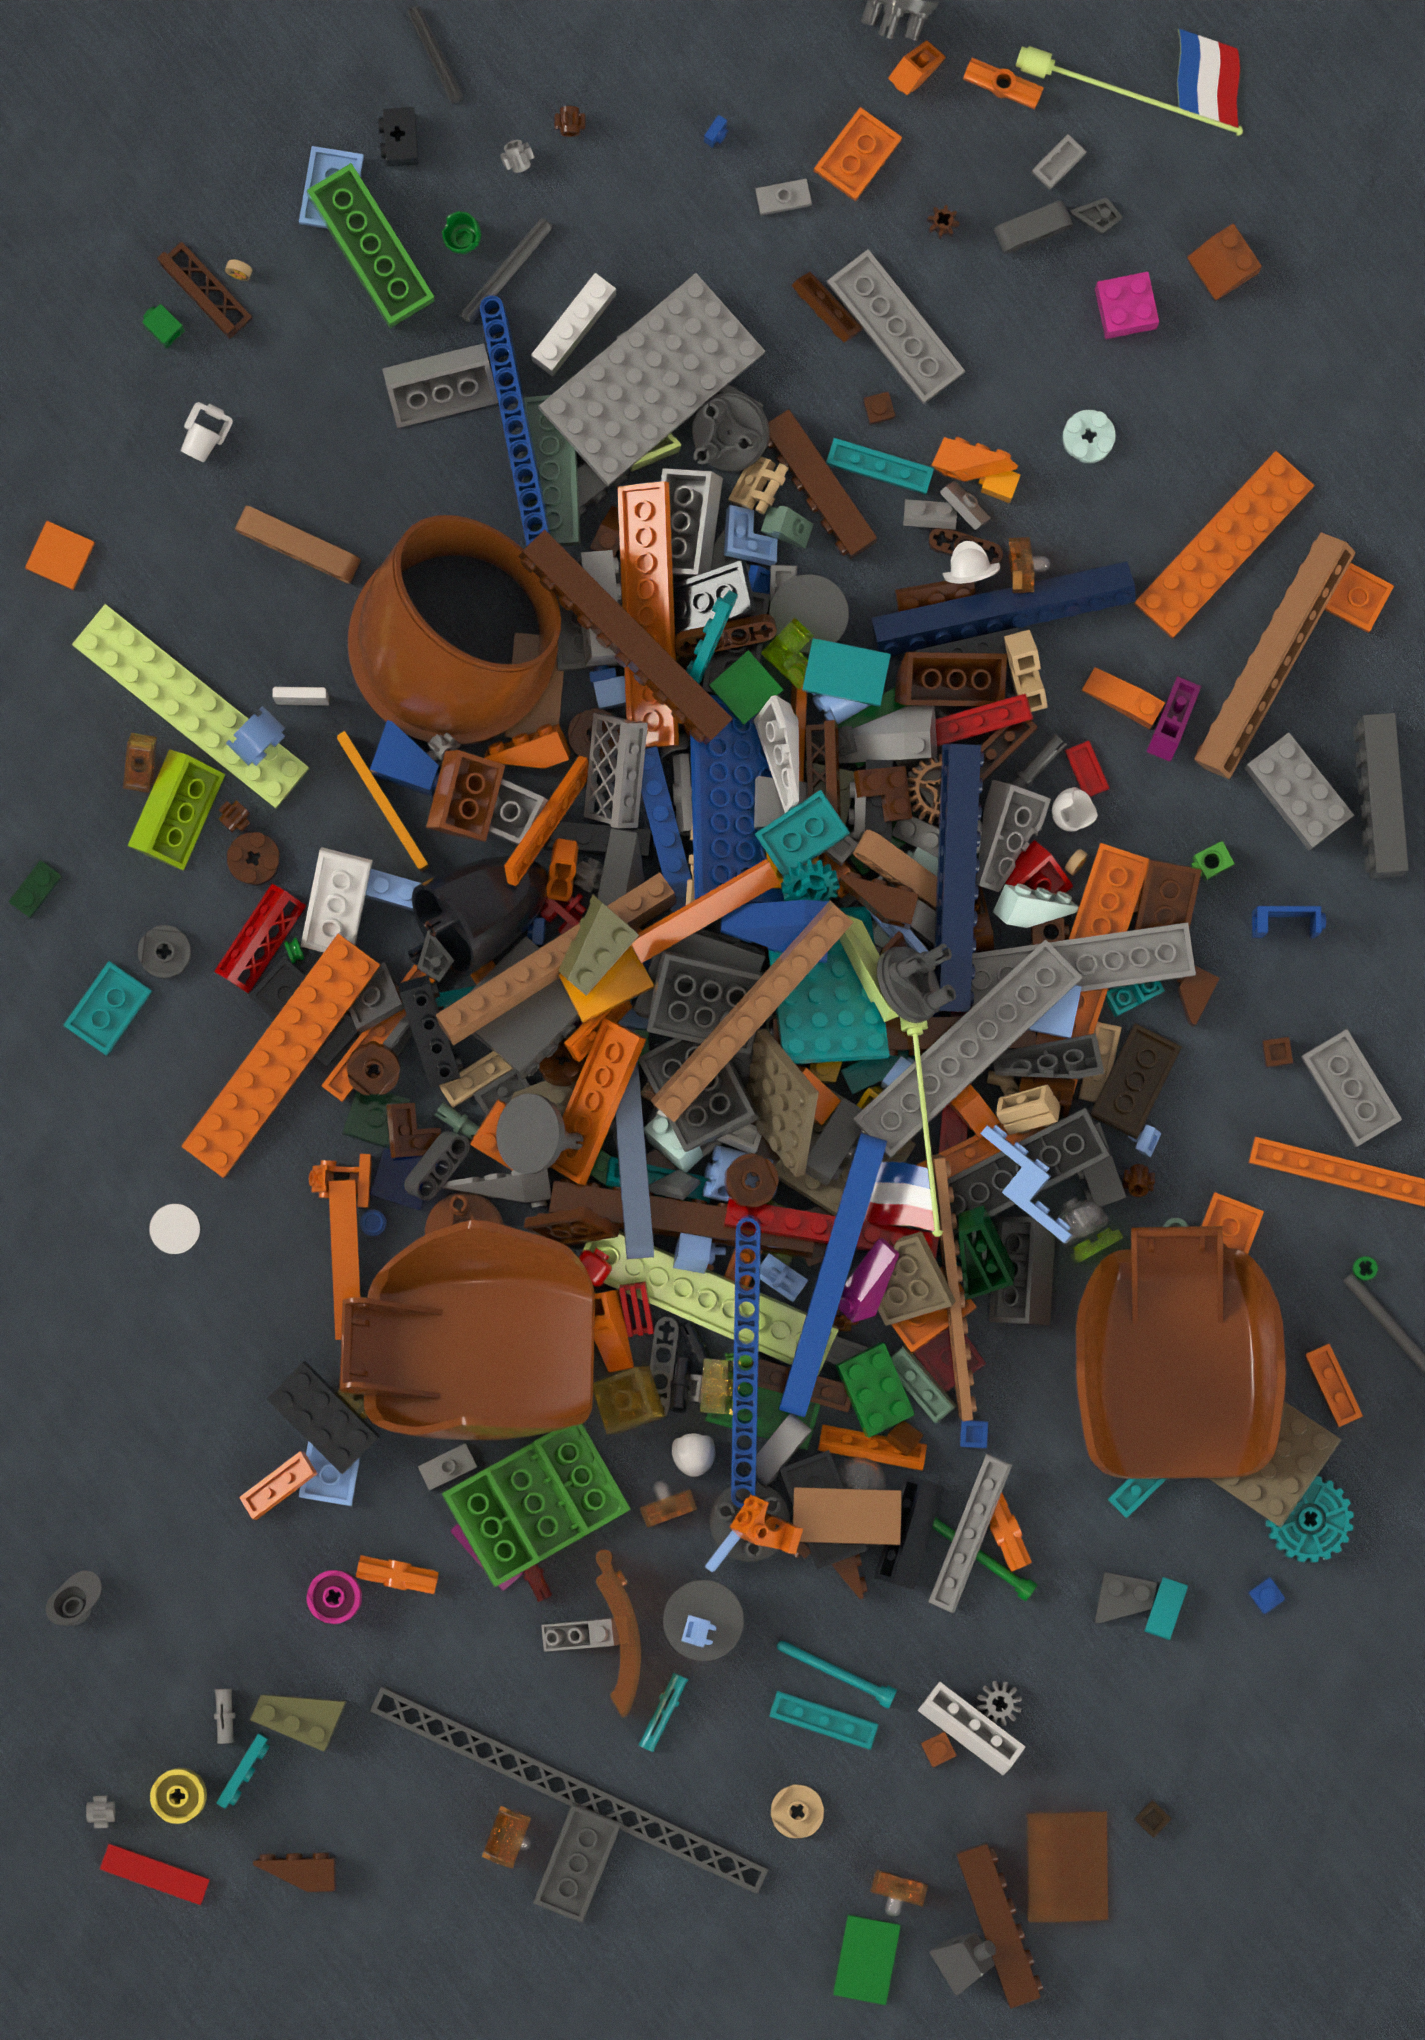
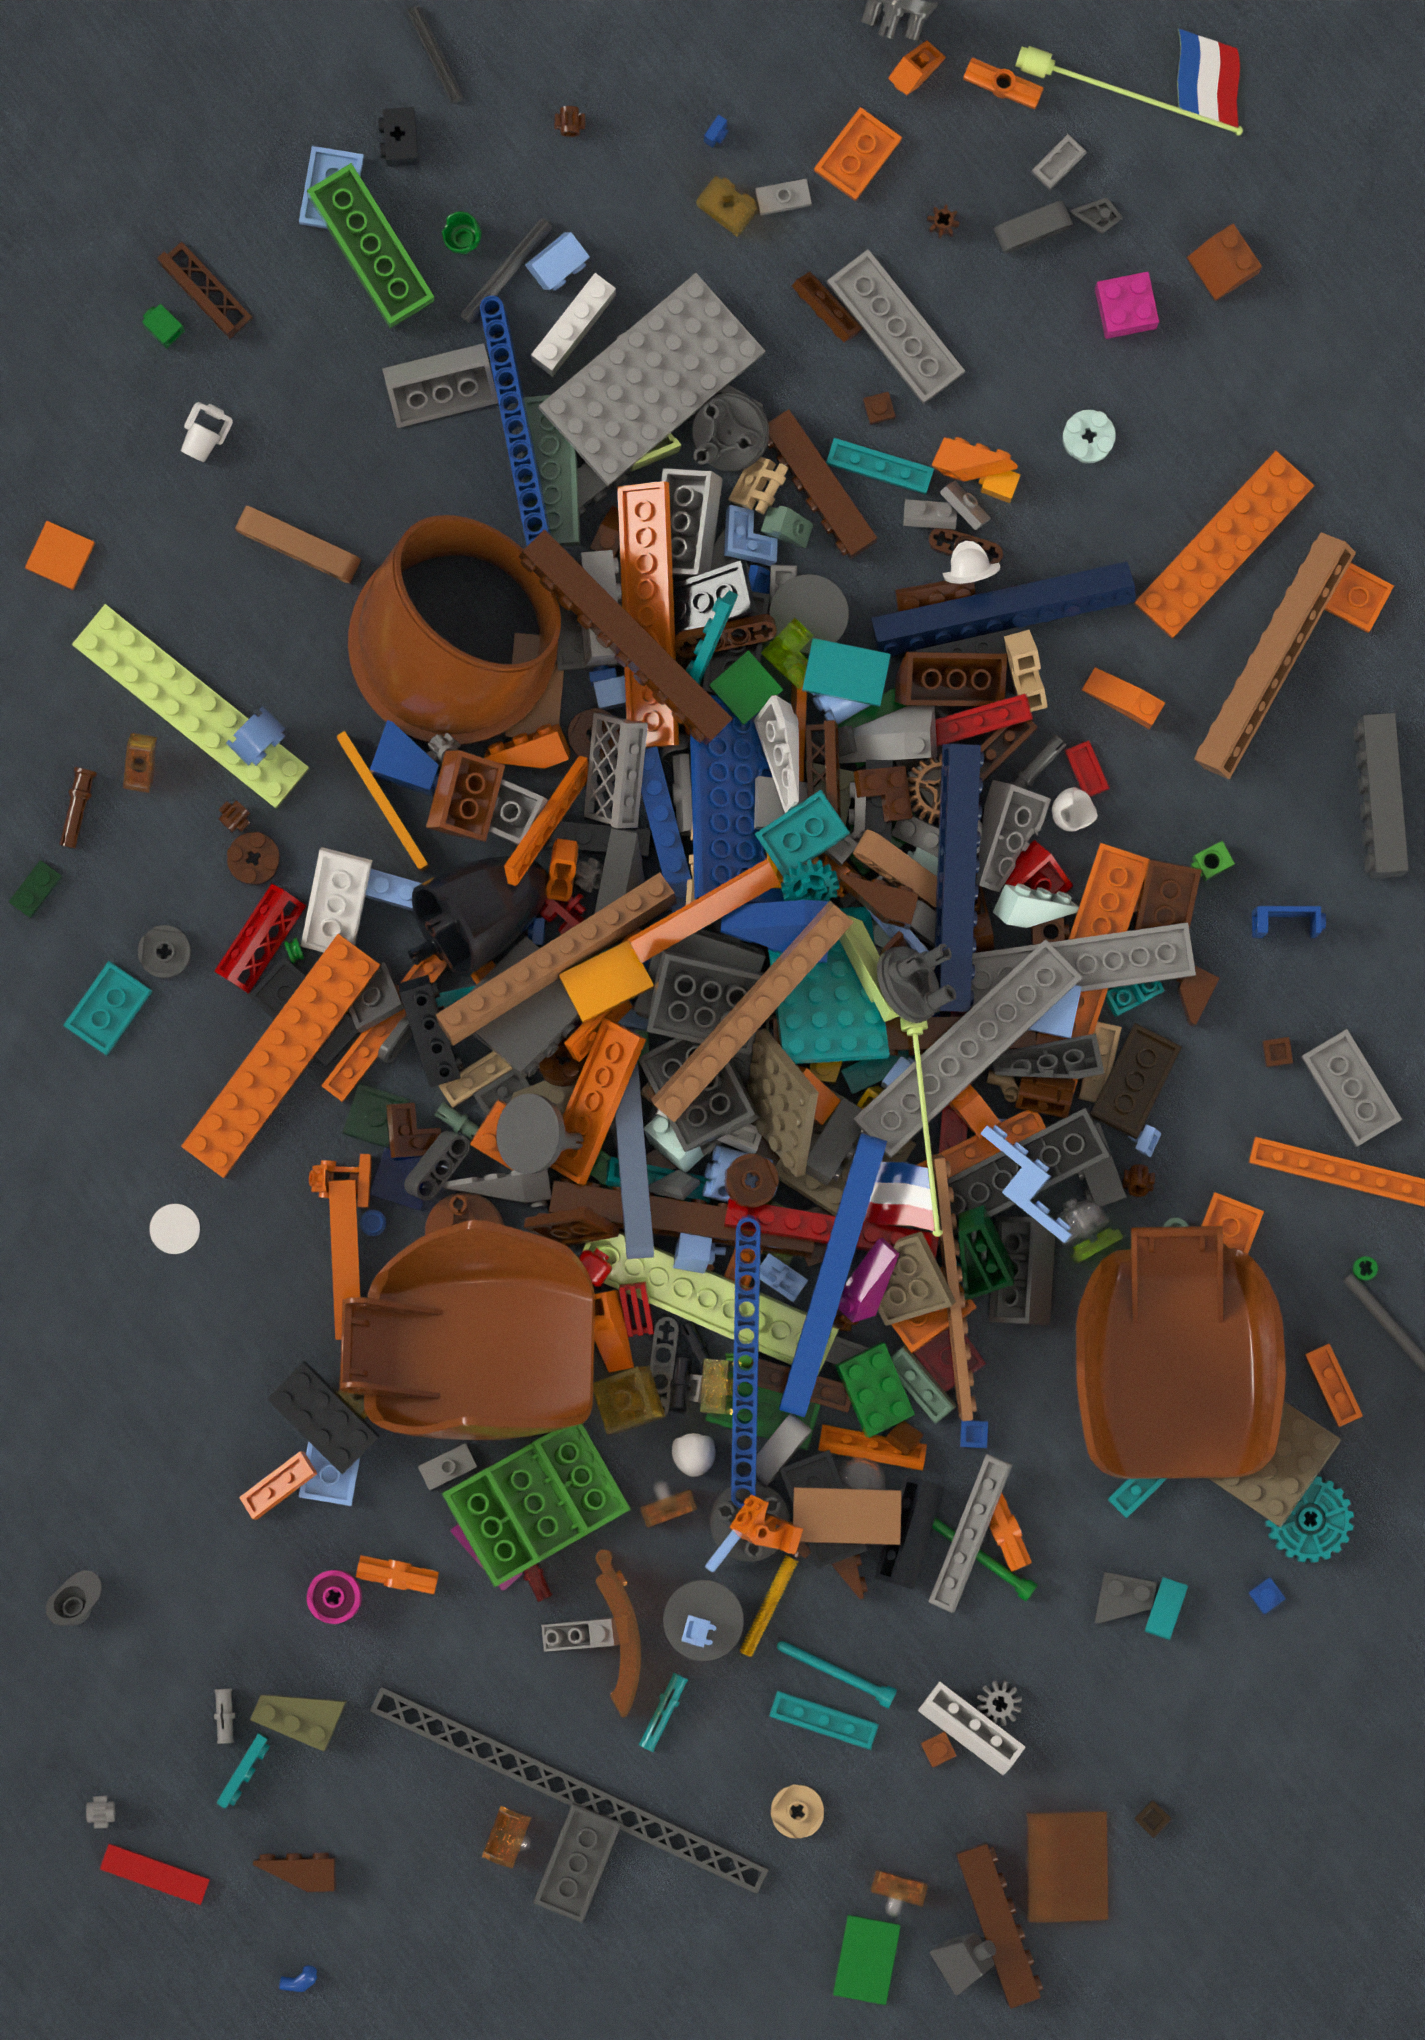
(79, 795): none -> reddish brown pin
(176, 809): lime slope -> none
(189, 1784): light yellow brick -> none
(238, 270): tan tile -> none
(300, 696): white tile -> none
(301, 1982): none -> blue arm
(373, 1054): reddish brown plate -> none
(434, 959): dark grey piece -> none
(517, 156): light grey gear -> none
(558, 261): none -> light blue brick
(597, 946): olive wedge -> none
(712, 203): none -> clear yellow brick
(768, 1607): none -> yellow axle
(1024, 565): clear orange piece -> none
(1028, 1110): tan brick -> none
(1076, 862): tan tile -> none
(1173, 719): magenta slope -> none
(1299, 791): light grey brick -> none

